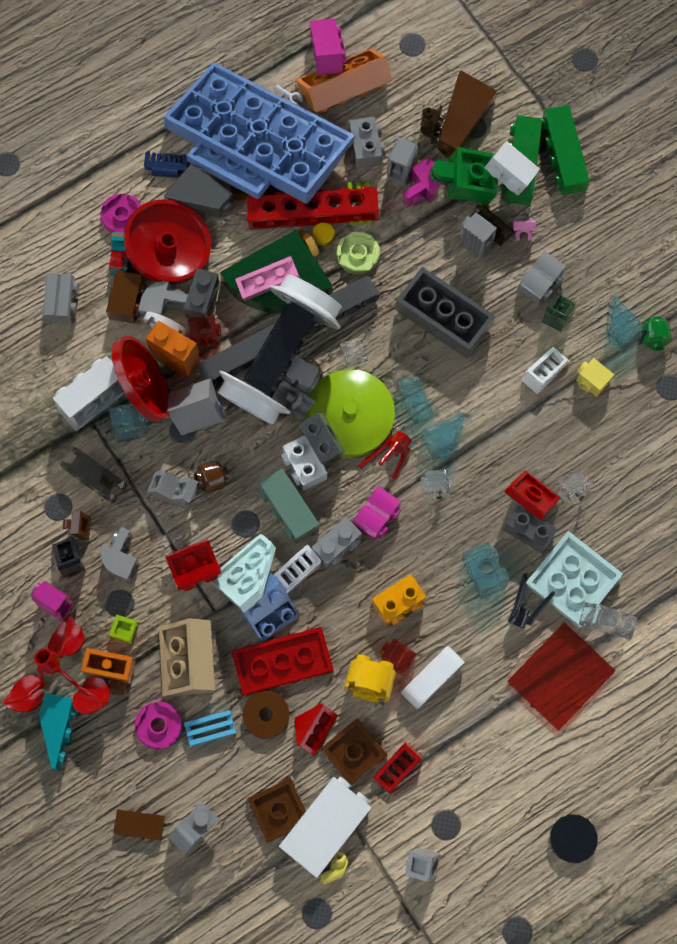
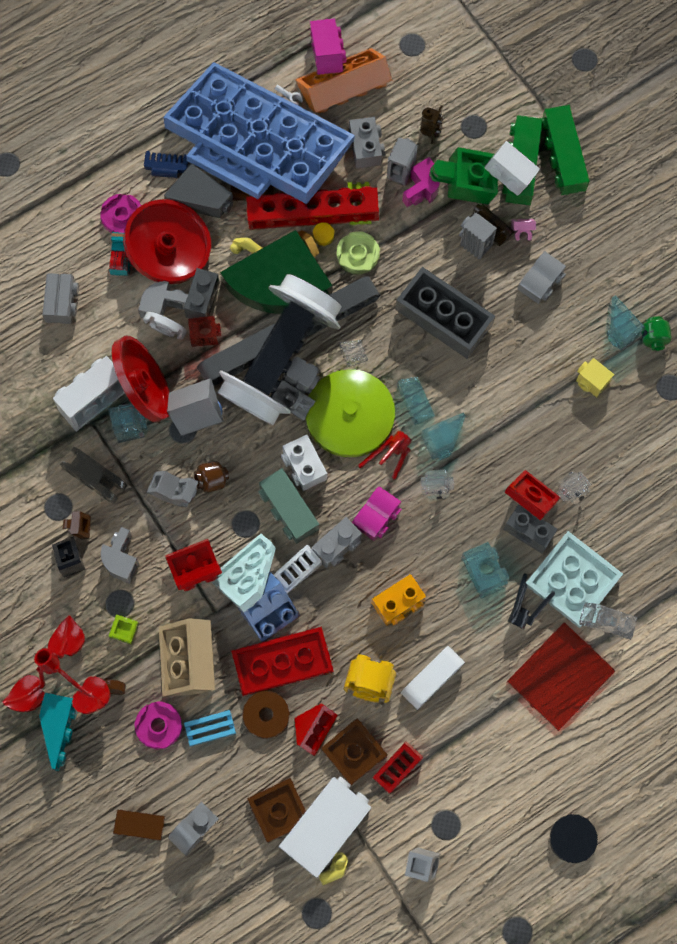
(51, 600): dark pink brick -> none
(108, 665): orange brick -> none
(125, 297): reddish brown brick -> none
(173, 349): orange brick -> none
(244, 244): none -> light yellow arm
(260, 280): bright pink hinge -> none
(322, 438): dark grey brick -> none
(399, 655): clear red brick -> none
(465, 112): reddish brown slope -> none
(535, 379): white slope -> none
(558, 312): clear green slope -> none

